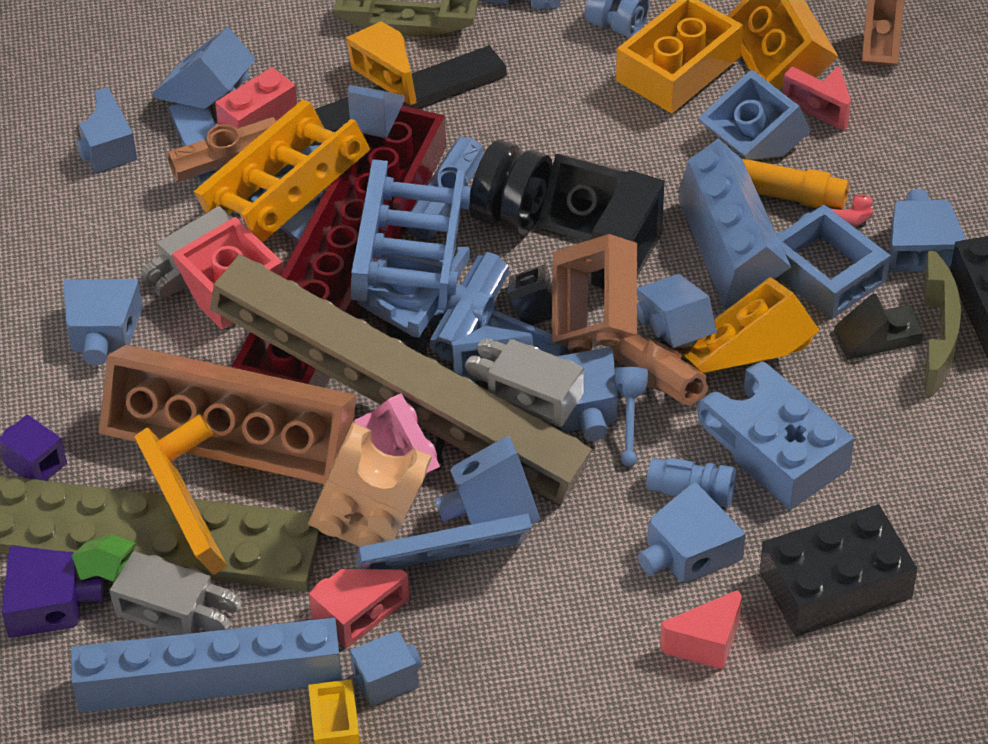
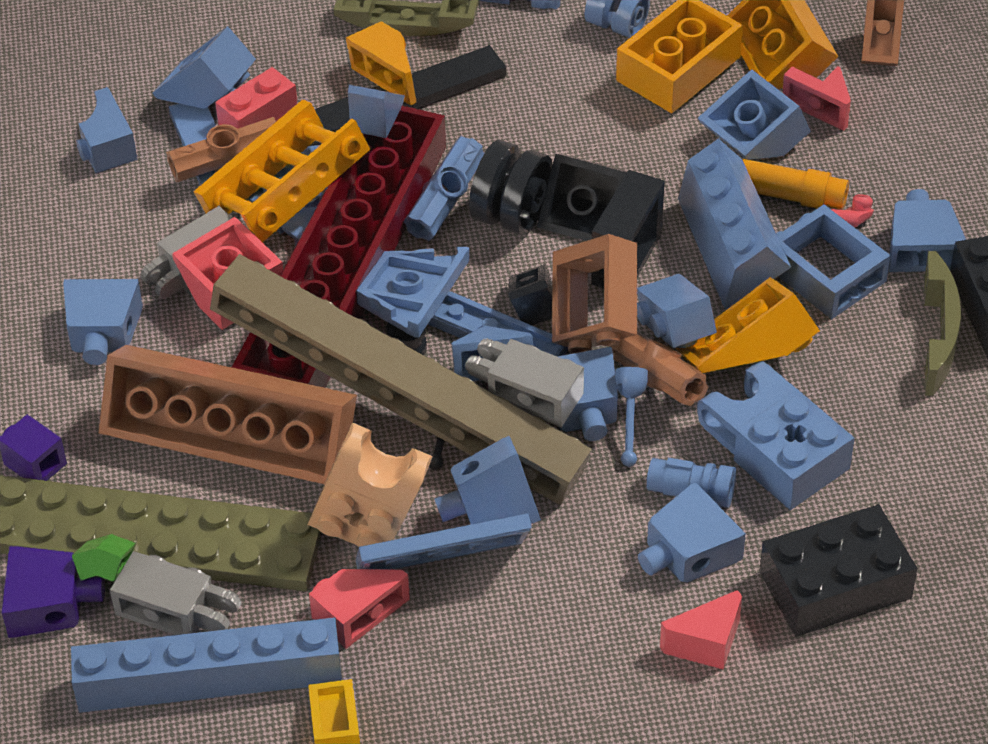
(160, 458): light orange piece -> none
(377, 216): medium blue fence -> none
(385, 668): medium blue brick -> none
(397, 430): bright pink bracket -> none
(471, 305): medium blue piece -> none
(876, 330): pearl dark grey slope -> none

